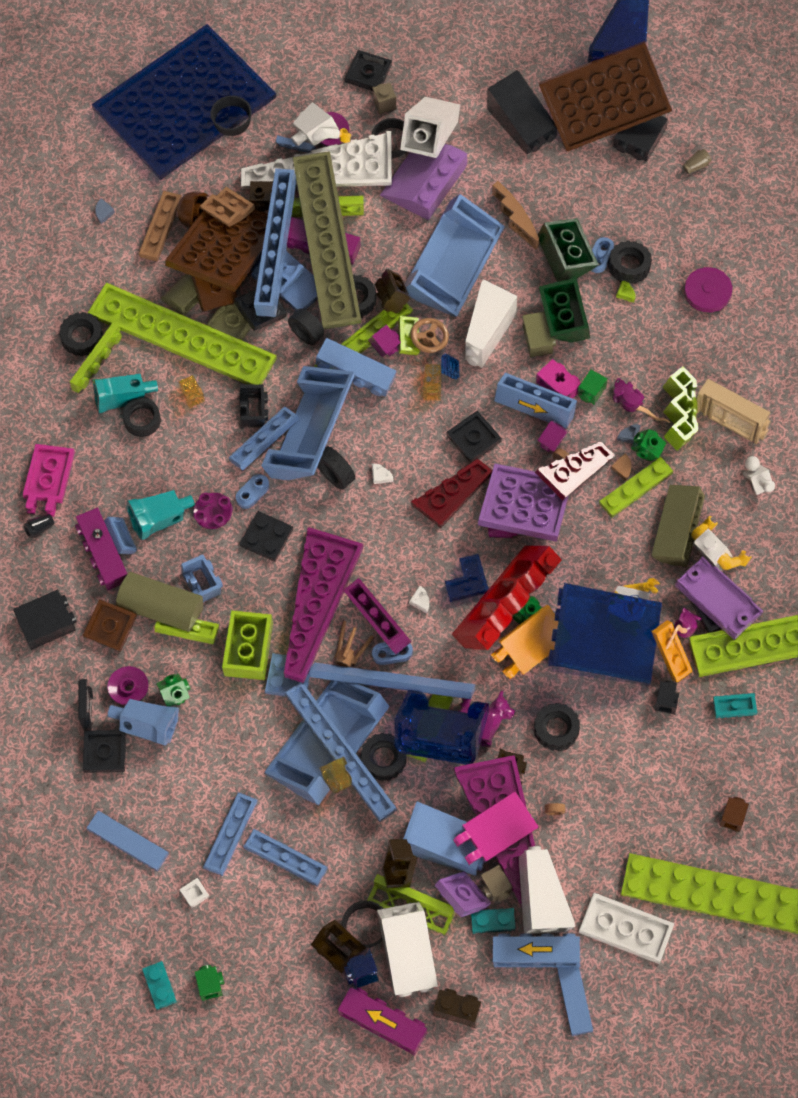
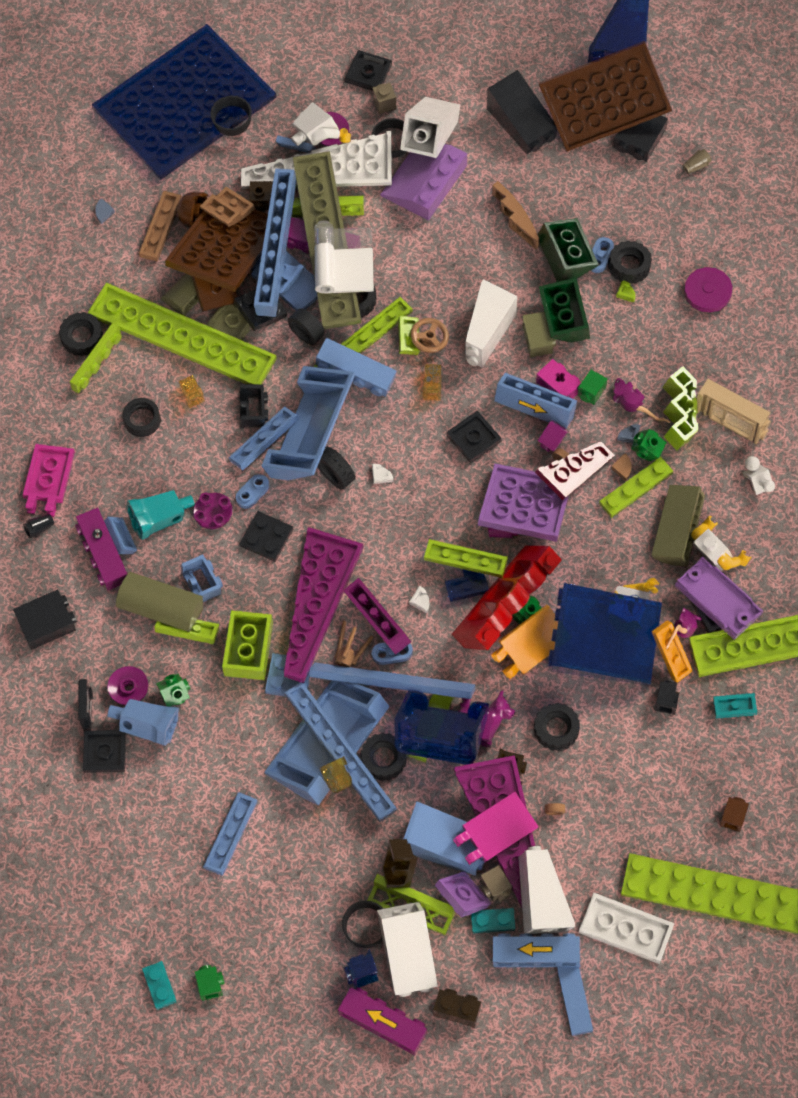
(110, 625): reddish brown plate -> none
(118, 391): teal piece -> none
(127, 841): medium blue tile -> none
(194, 893): white tile -> none
(285, 857): medium blue tile -> none
(330, 951): dark brown window -> none
(343, 259): none -> white door
(385, 341): magenta brick -> none
(392, 291): dark brown brick -> none
(450, 366): clear blue tile -> none
(452, 493): dark red wing -> none
(453, 256): medium blue slope -> none
(465, 558): none -> lime plate

